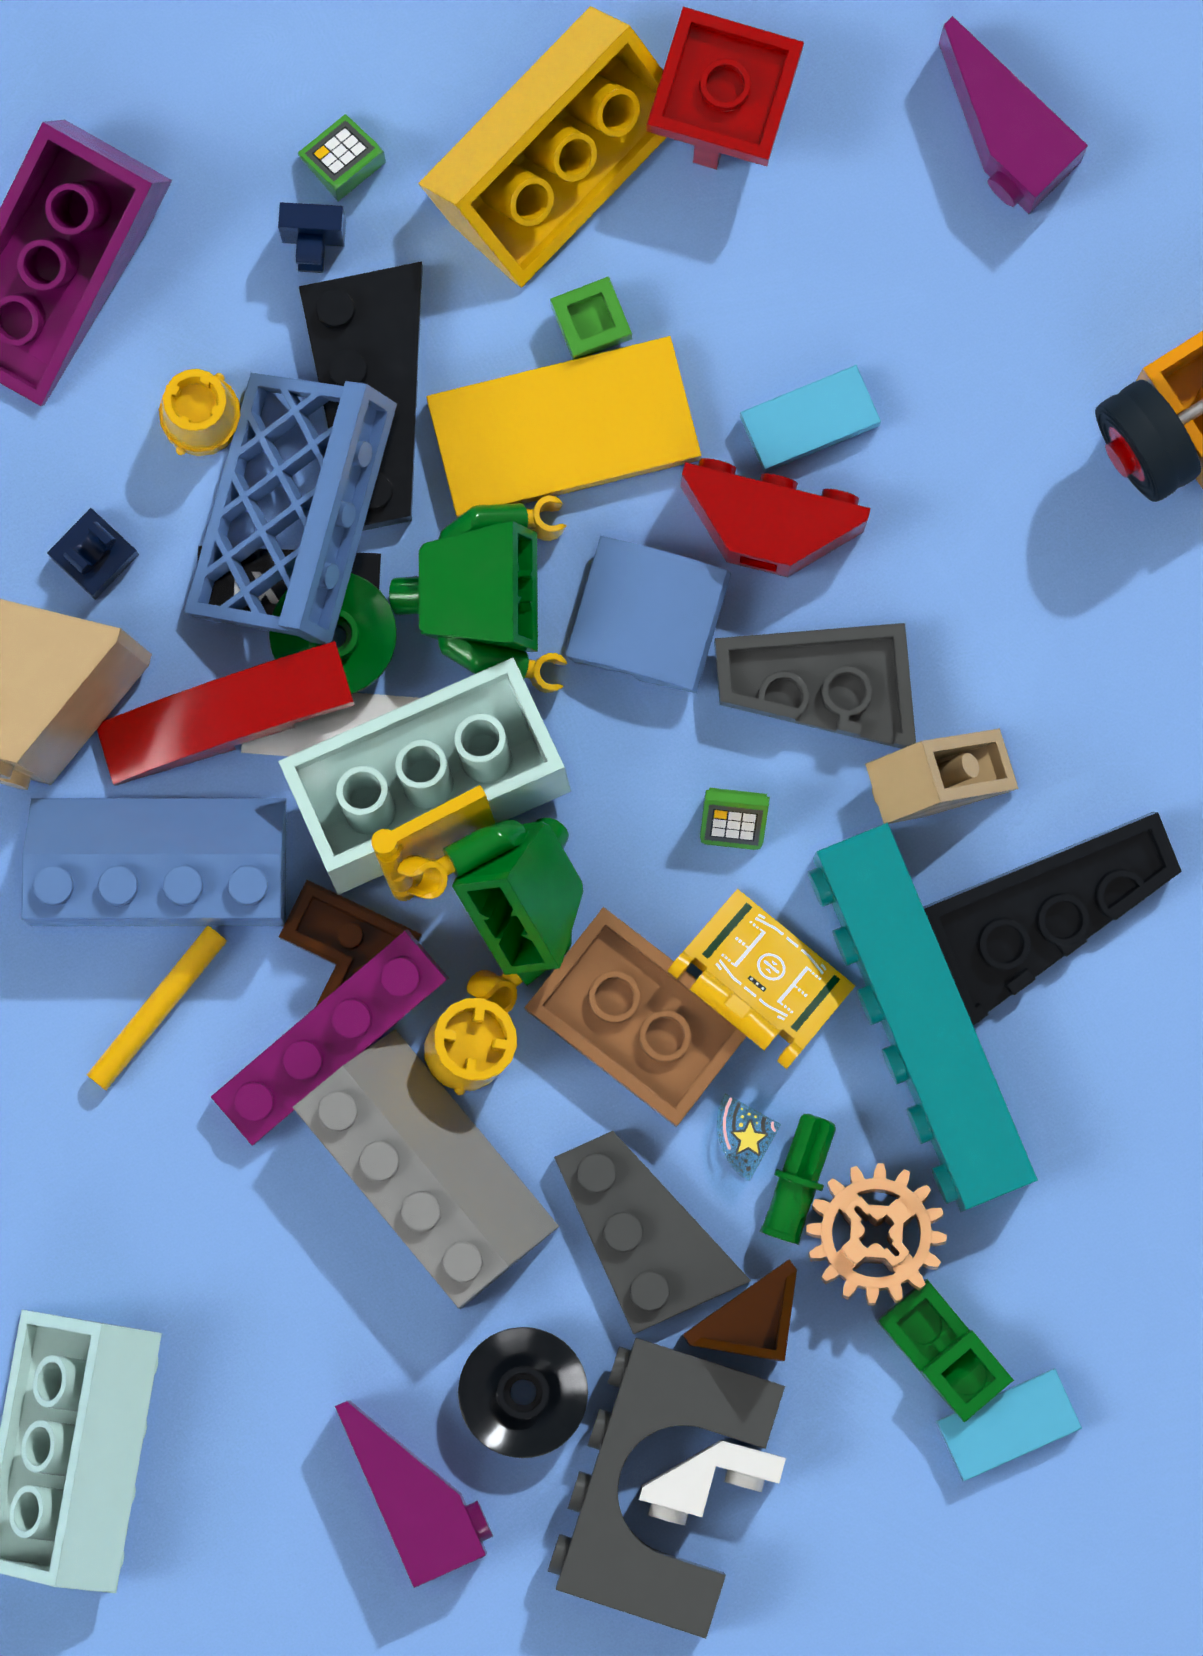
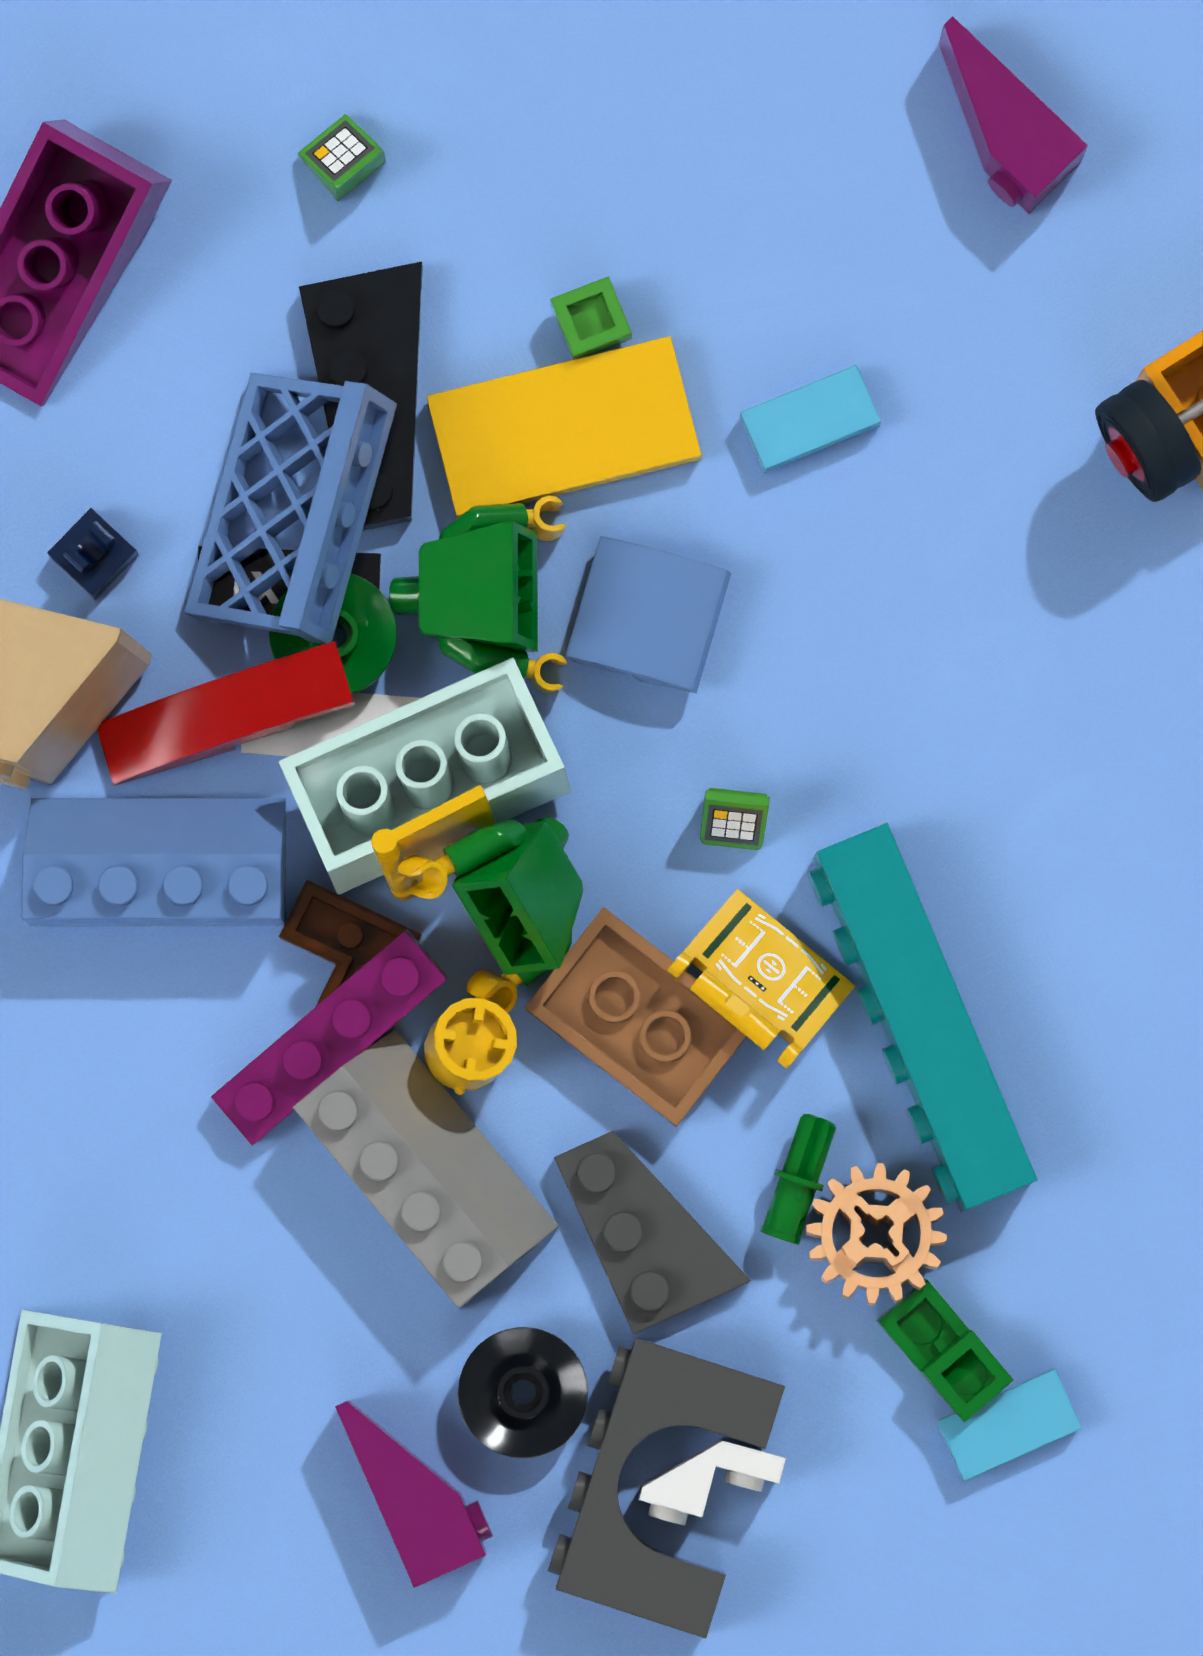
(156, 1007): yellow bar -> none
(199, 412): yellow piece -> none
(311, 229): dark blue tile -> none
(551, 146): yellow slope -> none
(724, 88): red bracket -> none
(743, 1135): clear light blue tile -> none
(753, 1321): reddish brown slope -> none
(768, 520): red slope -> none
(823, 679): dark grey wing -> none
(941, 775): tan slope -> none
(1034, 915): black wing -> none

